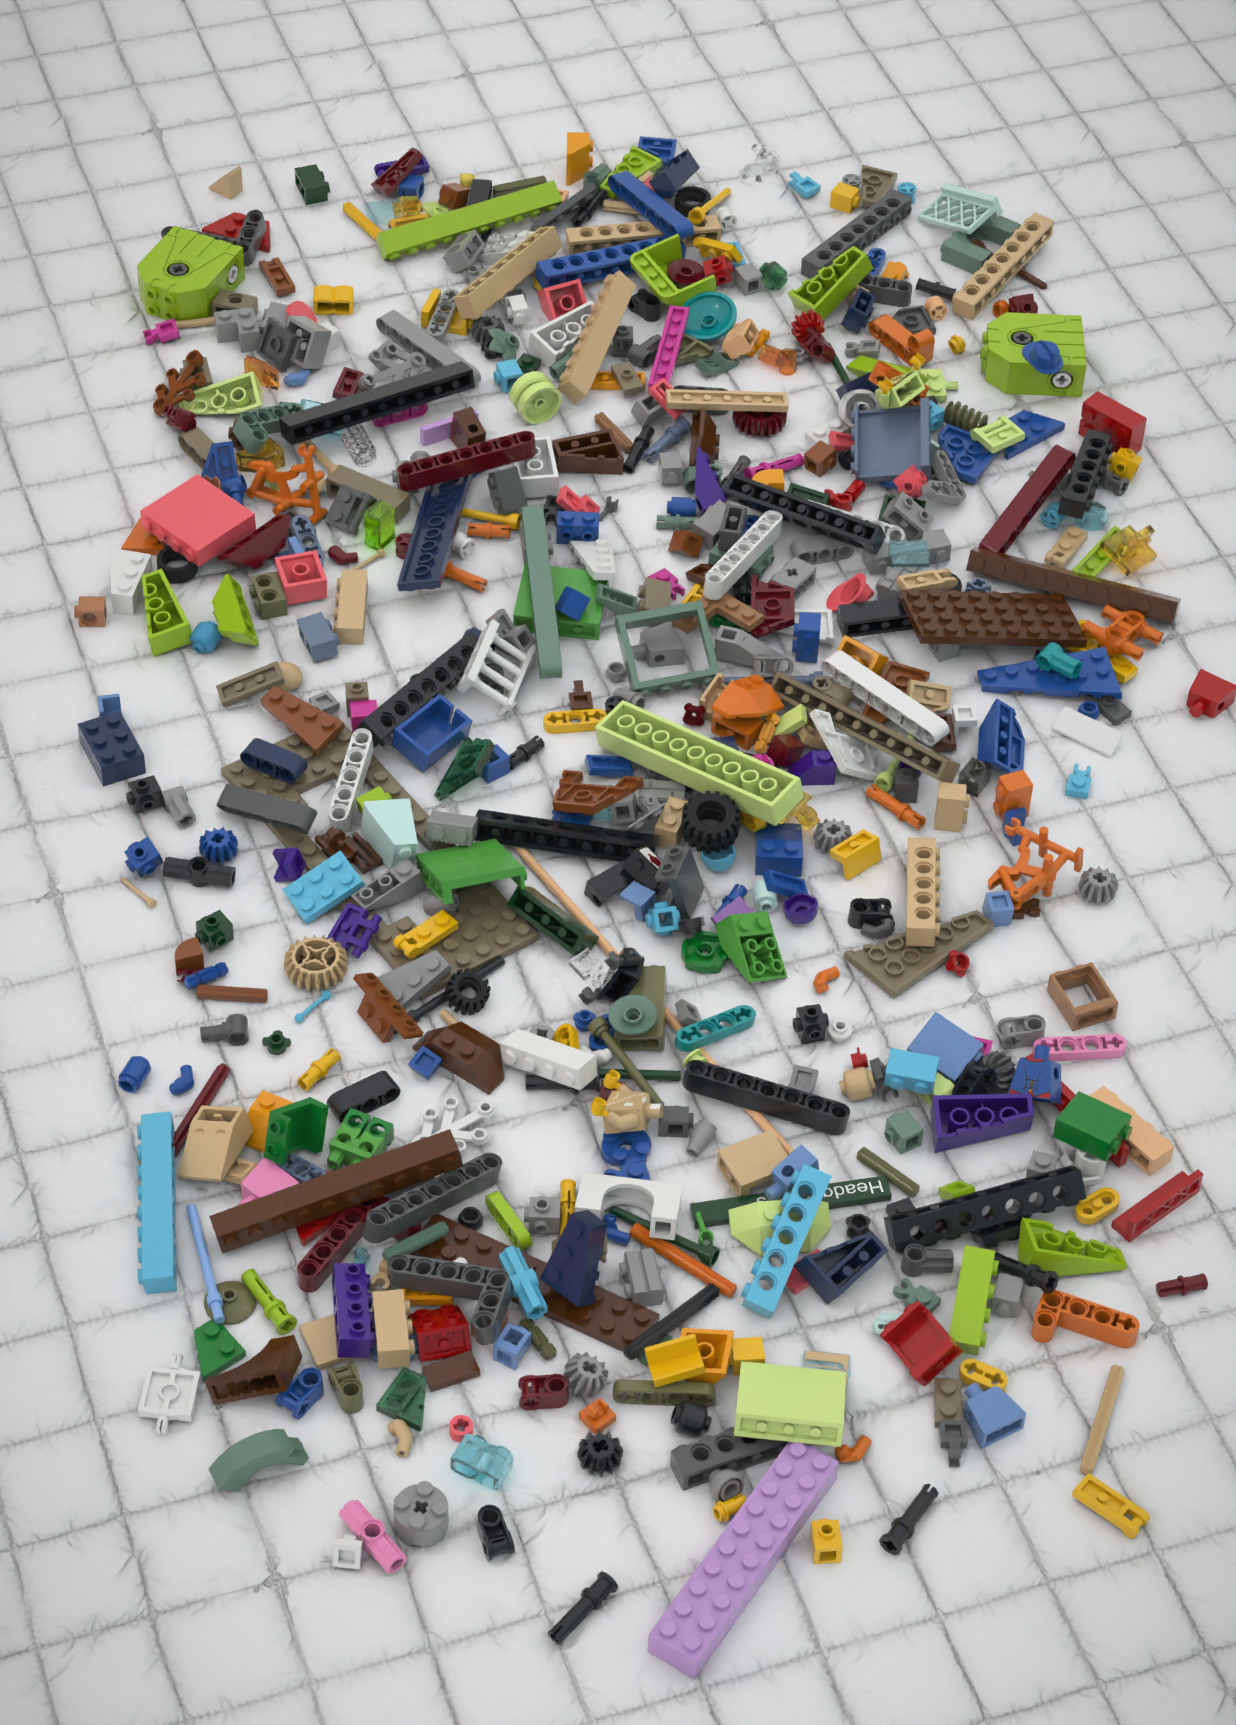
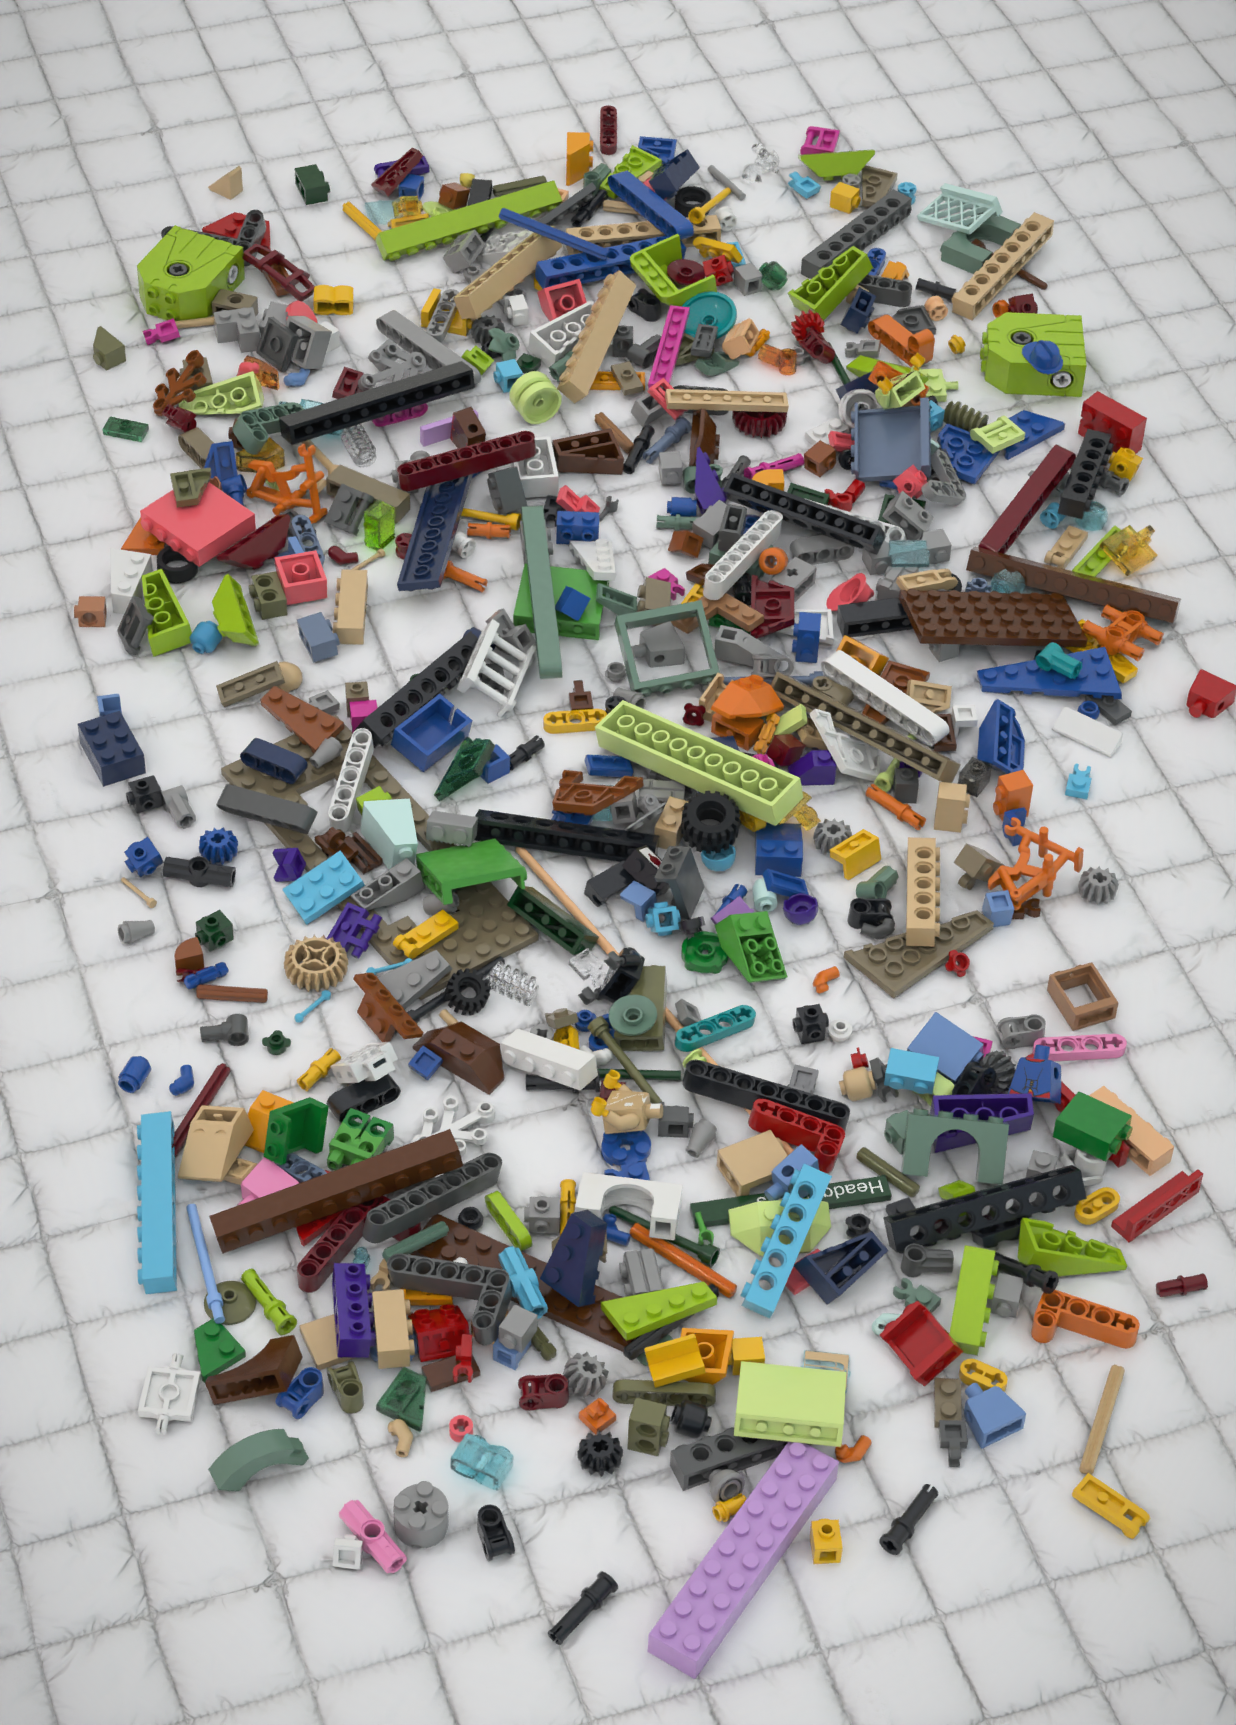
(107, 349): none -> olive slope
(125, 429): none -> clear green plate
(134, 625): none -> dark grey plate
(134, 930): none -> light grey cone
(190, 486): none -> olive wing
(246, 367): none -> coral arm
(271, 257): none -> dark red bar
(326, 752): none -> light grey cone
(366, 1063): none -> white piece
(389, 967): none -> medium azure hinge
(464, 1354): none -> red plate
(478, 359): none -> lime bracket
(512, 984): none -> clear piece
(517, 1328): none -> light grey brick
(553, 233): none -> blue axle
(561, 1018): none -> dark tan plate
(608, 130): none -> dark red beam
(648, 1427): none -> olive brick
(655, 1309): none -> lime wing
(704, 340): none -> dark grey plate
(726, 182): none -> light grey bar
(769, 567): none -> orange head
(798, 1129): none -> red beam
(826, 142): none -> dark pink plate
(837, 163): none -> lime wedge
(878, 884): none -> sand green piece
(924, 1128): none -> sand green arch
(977, 865): none -> dark tan brick
(1007, 582): none -> clear light blue hair

